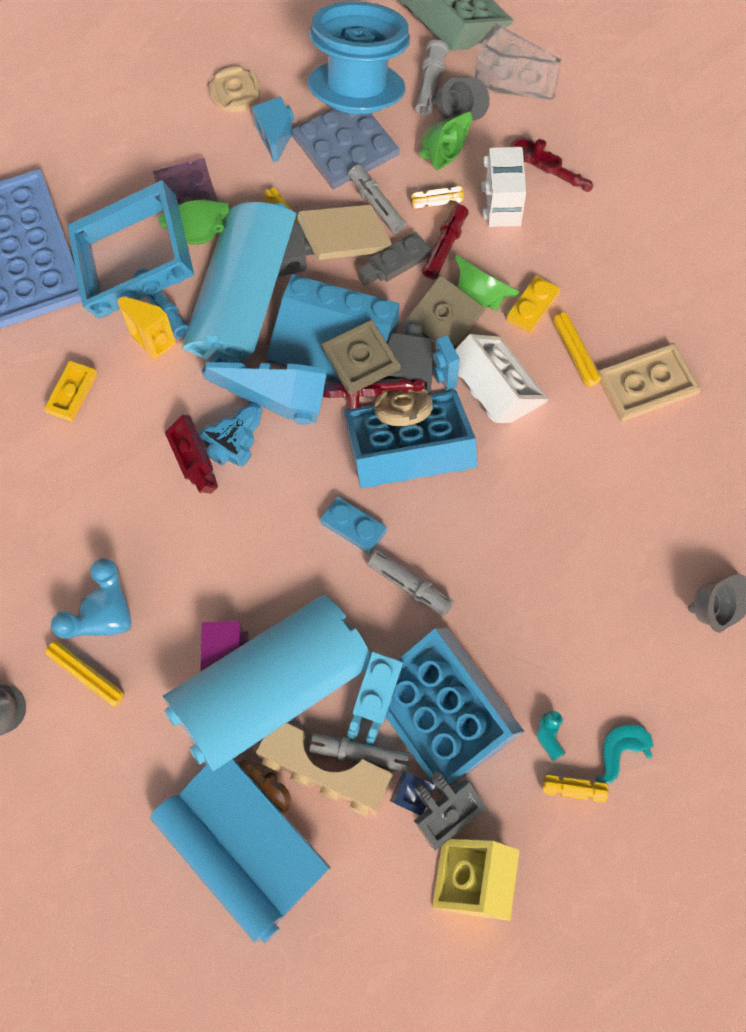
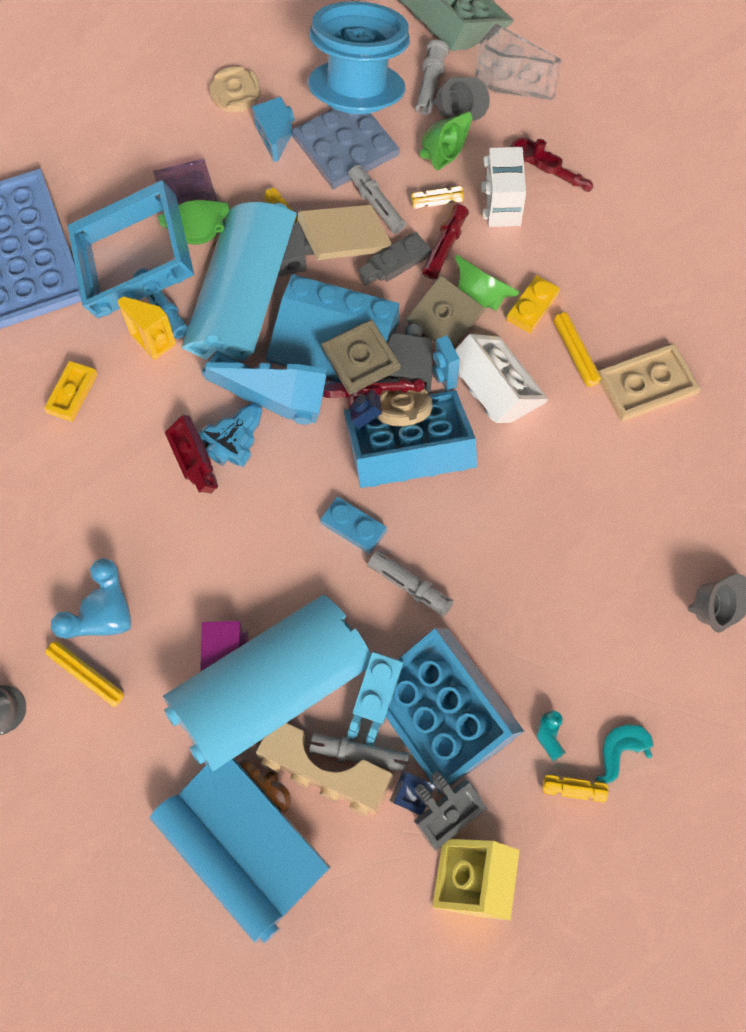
(365, 409): none -> dark blue plate

